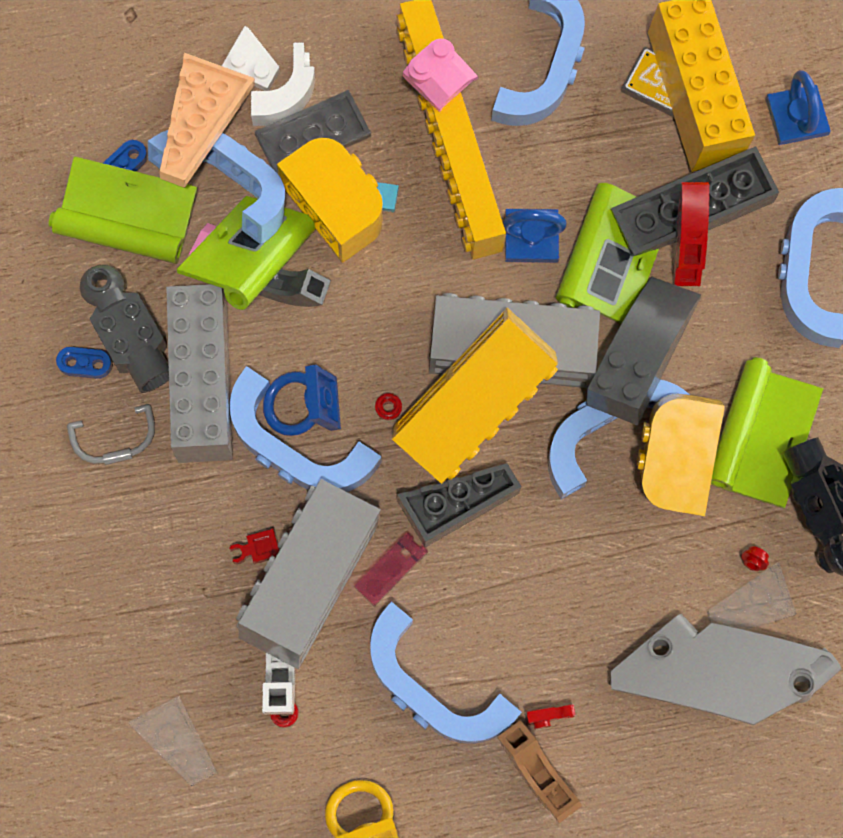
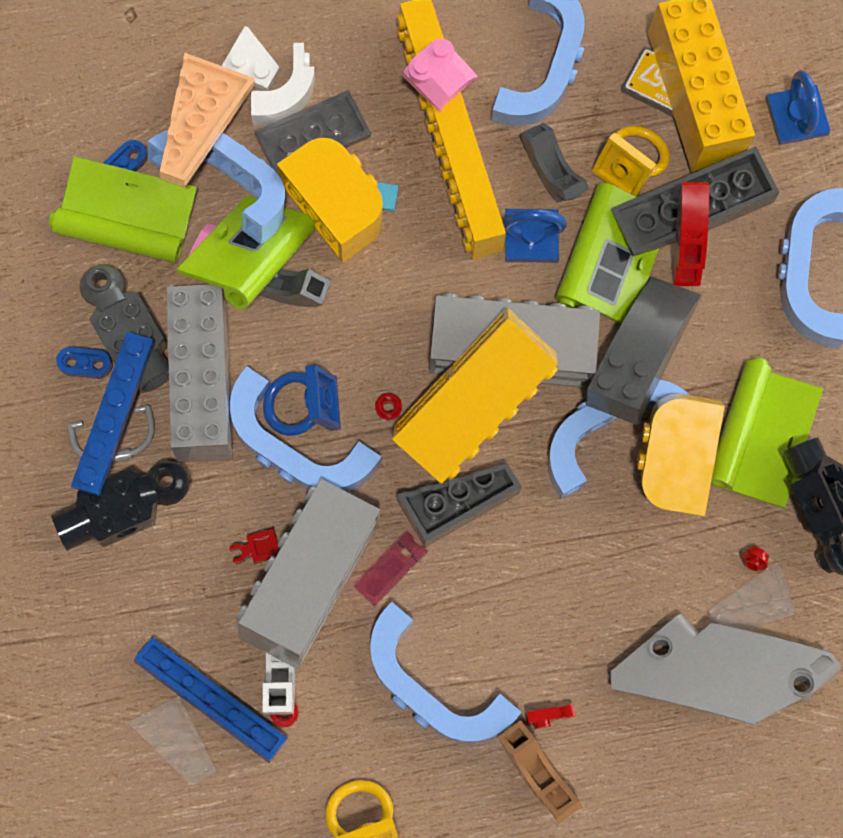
(112, 414): none -> blue plate
(122, 508): none -> black brick
(210, 700): none -> blue plate
(551, 165): none -> dark grey arch
(625, 165): none -> yellow tile

